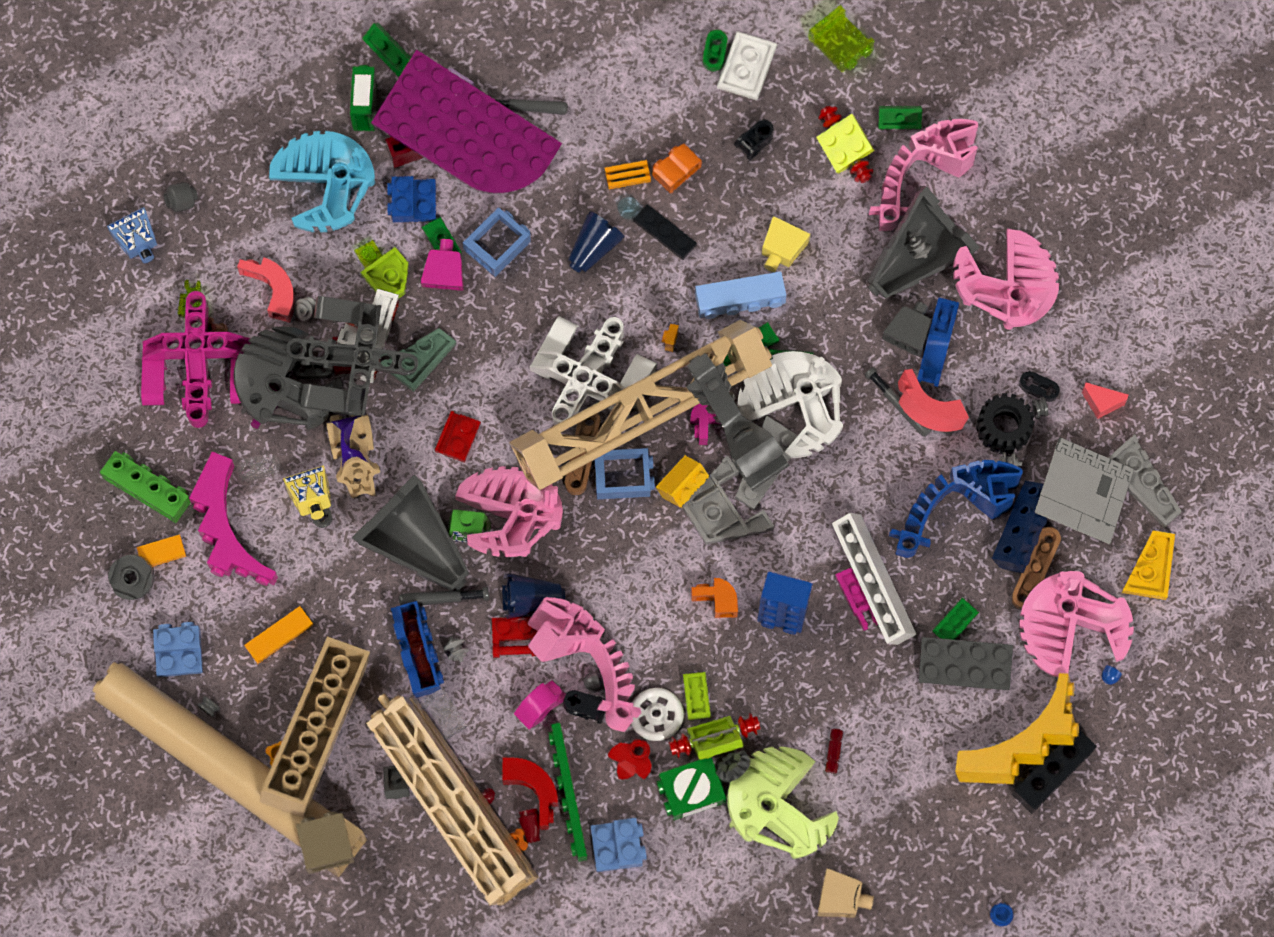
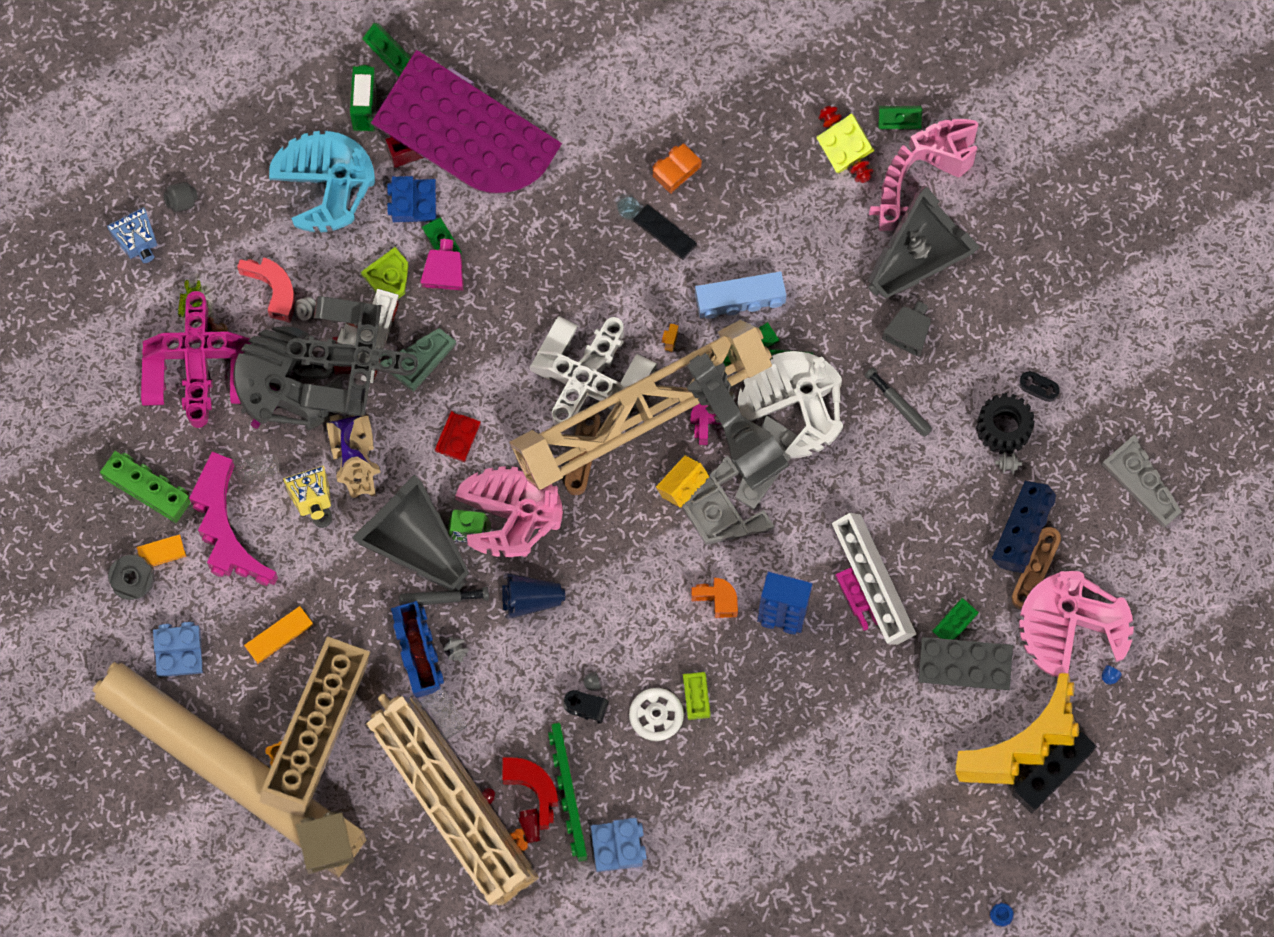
(208, 706): dark grey bush -> none
(368, 253): clear neon green plate -> none
(394, 784): dark grey slope -> none
(486, 260): medium blue window -> none
(511, 630): red plate -> none
(539, 106): dark grey piece -> none
(539, 703): dark pink brick -> none
(569, 630): bright pink piece -> none
(593, 242): dark blue cone -> none
(612, 185): light orange tile -> none
(627, 491): medium blue window -> none
(629, 762): red plate -> none
(691, 788): green brick -> none
(714, 51): green plate -> none
(714, 737): lime plate -> none
(728, 771): dark grey gear -> none
(747, 65): white tile -> none
(752, 141): black piece -> none
(770, 781): yellowish green piece -> none
(783, 244): light yellow torso -> none
(834, 751): dark red axle -> none
(840, 40): clear neon green panel -> none
(842, 896): tan torso -> none
(927, 411): coral arch -> none
(938, 341): blue piece -> none
(980, 482): blue piece -> none
(1028, 280): bright pink piece -> none
(1040, 407): dark grey bush -> none
(1084, 490): light grey sticker -> none
(1102, 399): coral slope -> none
(1153, 568): yellow wing -> none

